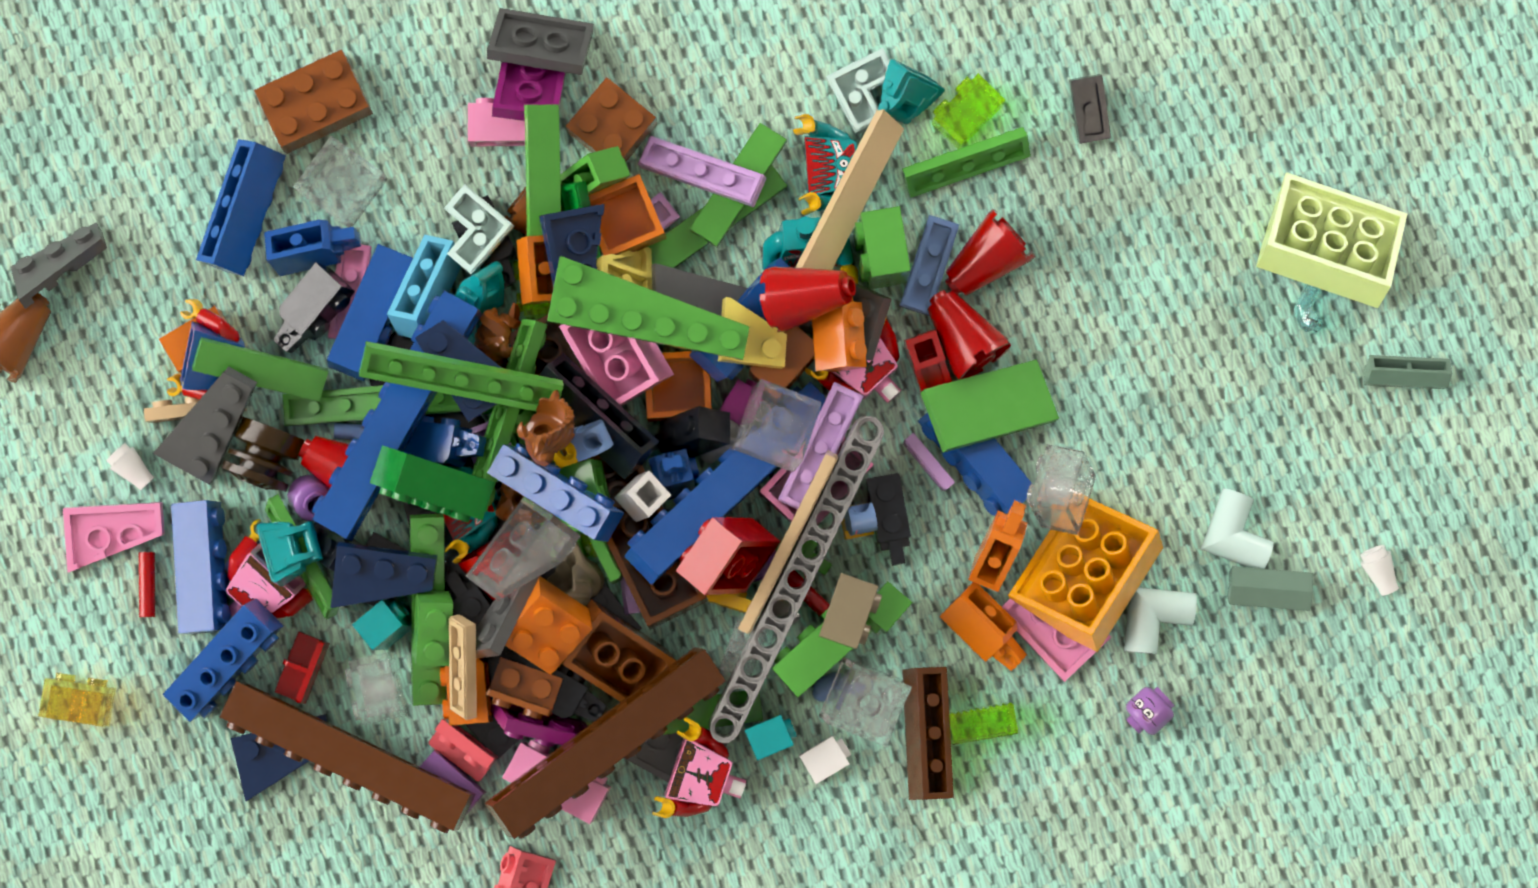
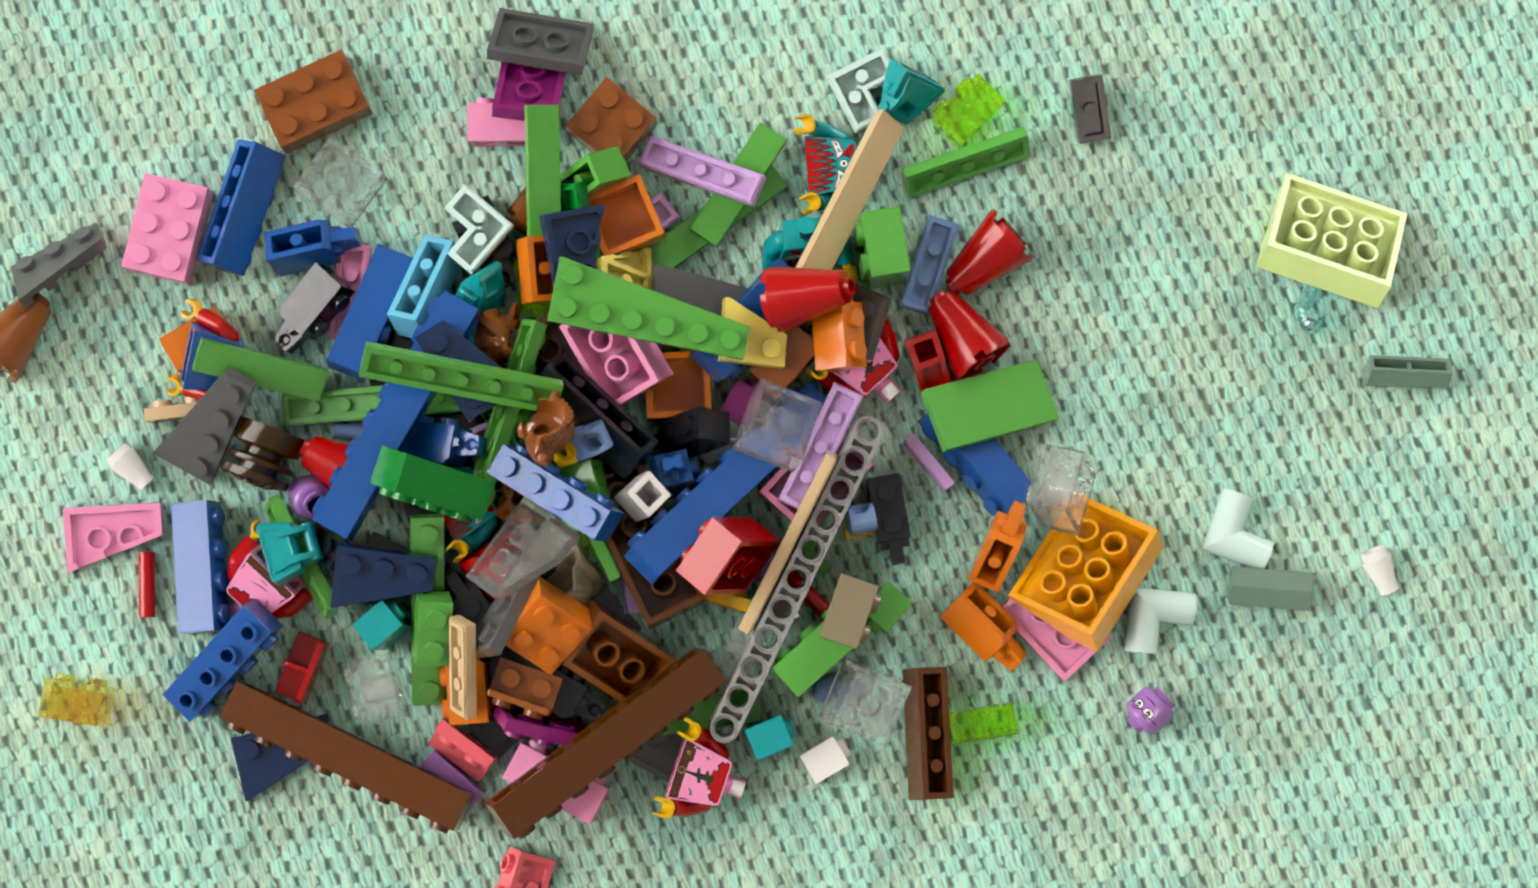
(167, 229): none -> bright pink brick

